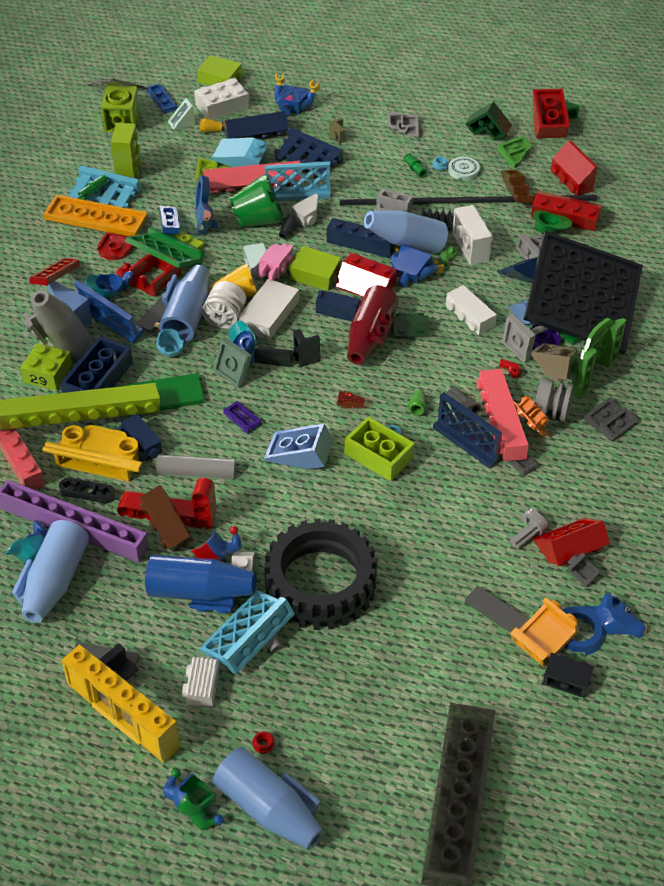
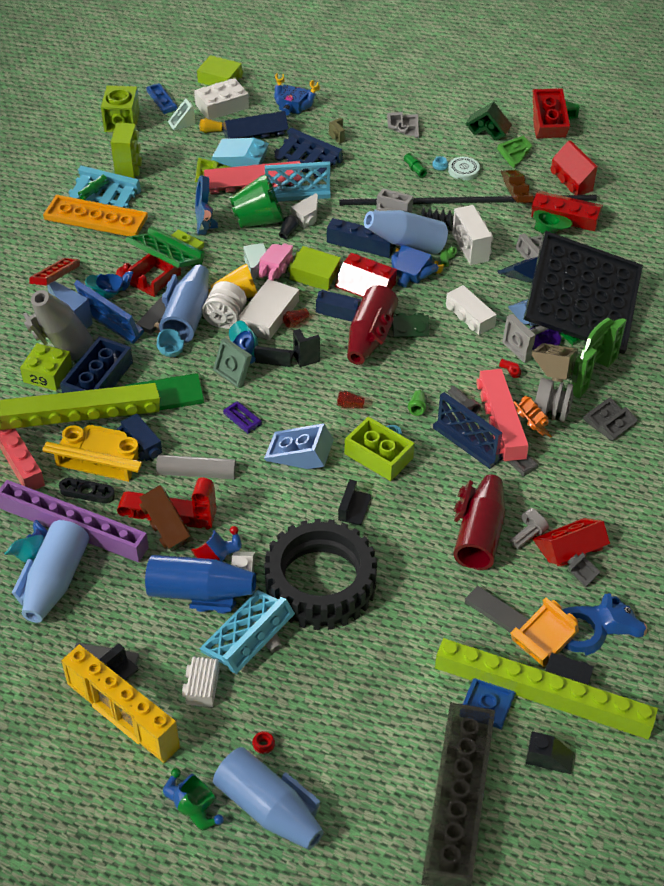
(101, 84): clear smoke piece -> none
(114, 246): red tile -> none
(169, 220): plate -> none
(295, 317): none -> clear red cone
(353, 504): none -> black panel
(481, 524): none -> dark red piece
(492, 697): none -> blue tile
(547, 688): none -> lime brick
(549, 753): none -> black slope

